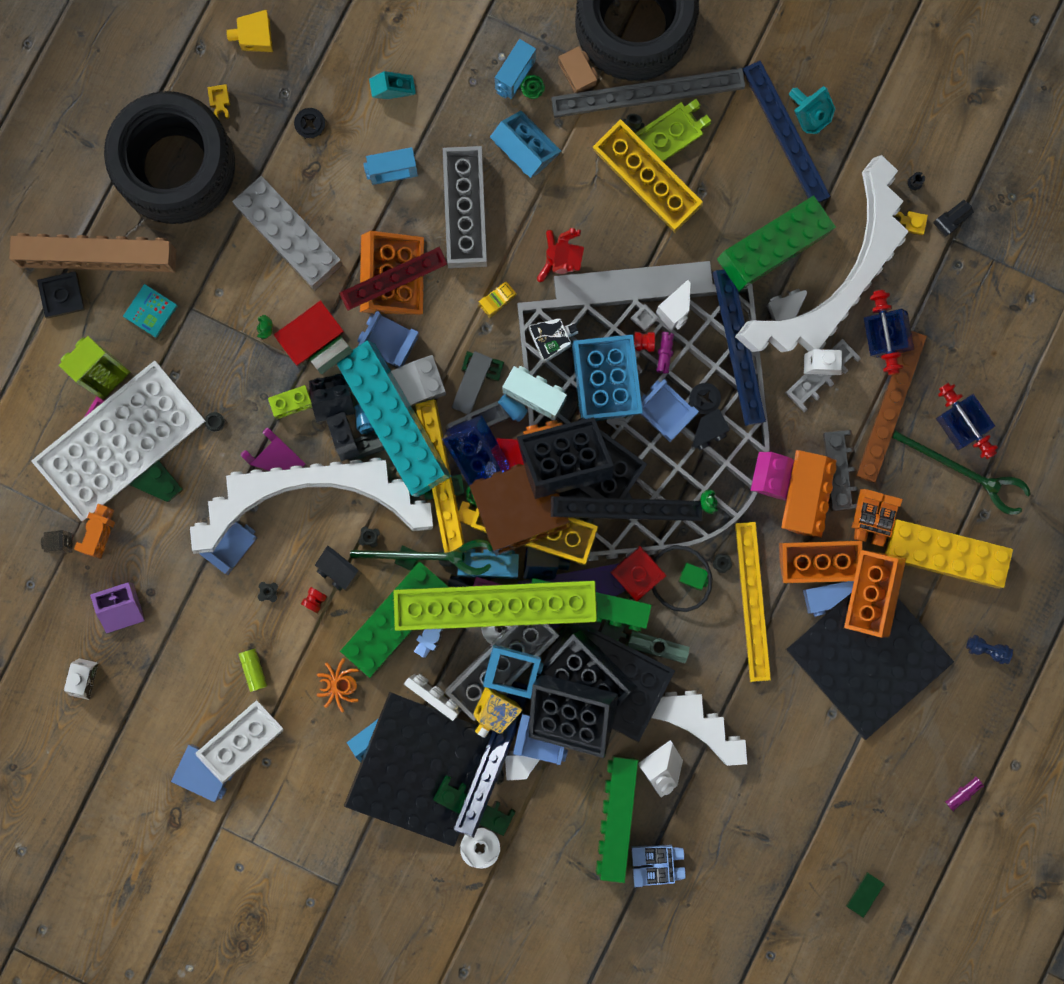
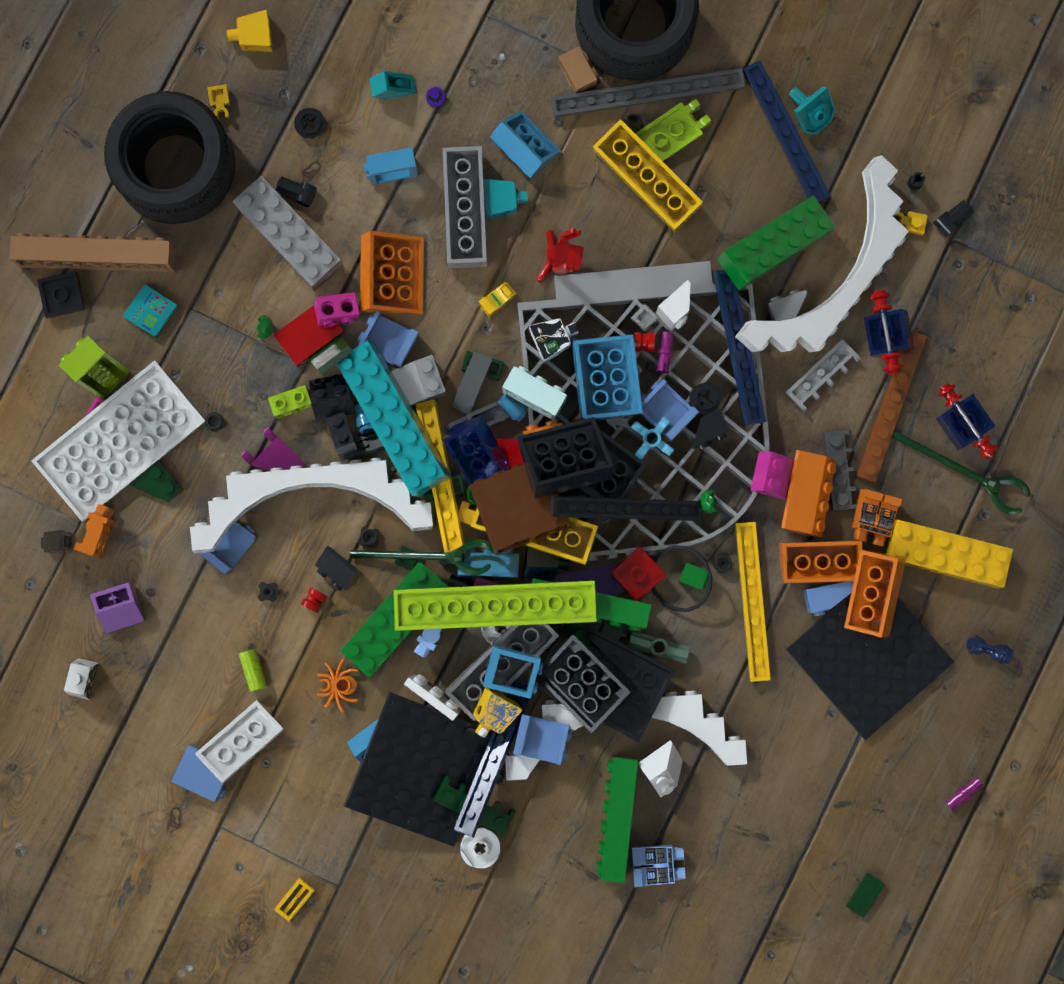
(301, 192): none -> black piece
(305, 886): none -> yellow tile
(334, 304): none -> dark pink brick
(393, 278): dark red plate -> none
(435, 97): none -> dark purple tile
(502, 198): none -> teal torso
(515, 69): dark azure window -> none
(532, 80): green plate -> none
(572, 715): black slope -> none
(645, 432): none -> medium azure pin
(823, 362): white torso -> none

